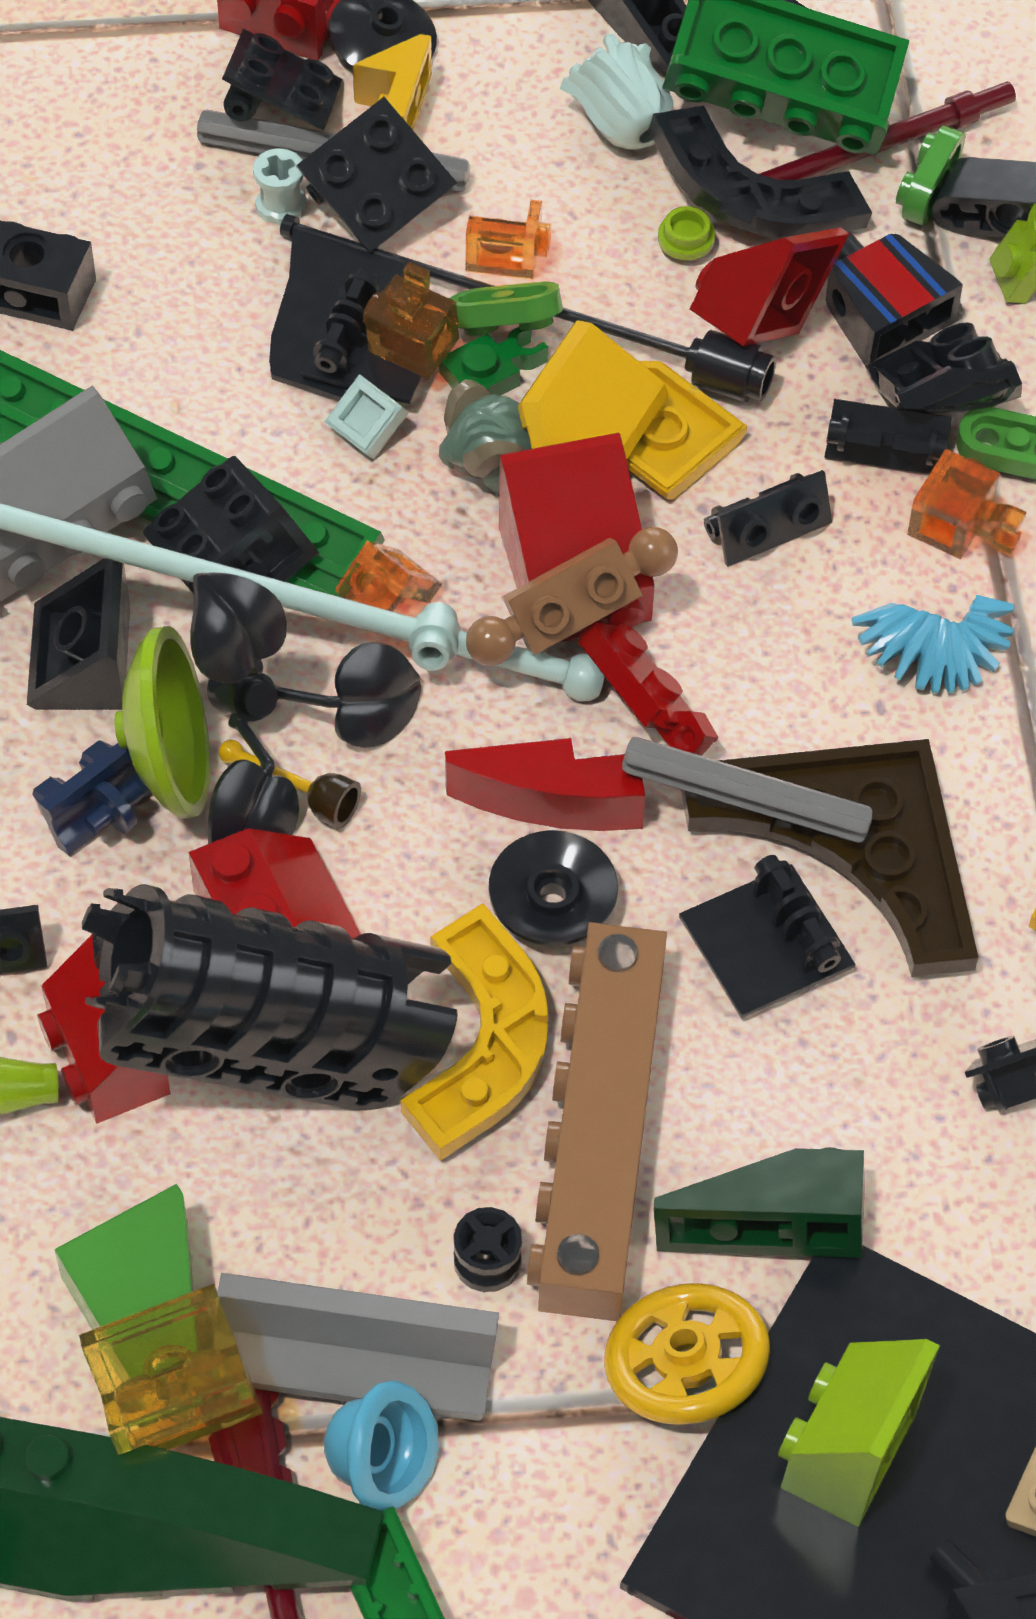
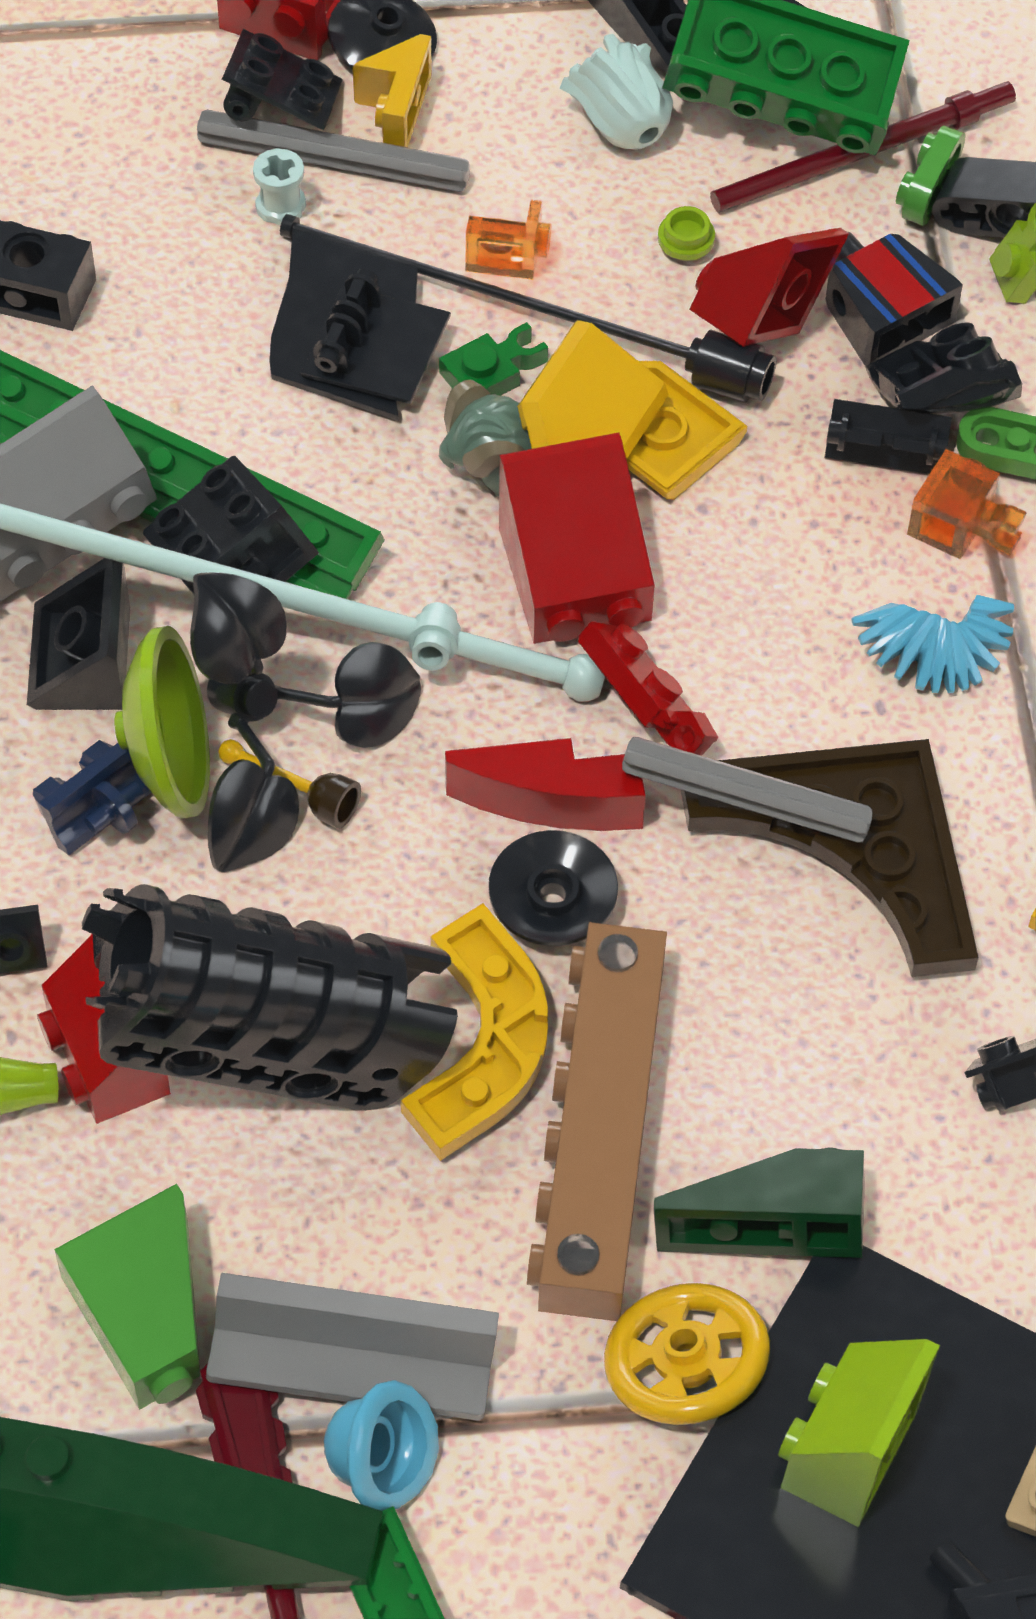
(170, 1373): clear yellow bracket -> none
(270, 874): red slope -> none
(366, 416): light aqua tile -> none
(376, 175): black hinge -> none
(385, 578): clear orange bracket -> none
(411, 322): clear orange brick -> none
(487, 1233): black wheel -> none
(524, 304): bright green plate -> none
(571, 596): medium nougat plate -> none
(745, 198): black plate -> none
(766, 938): black hinge -> none
(770, 518): black hinge -> none

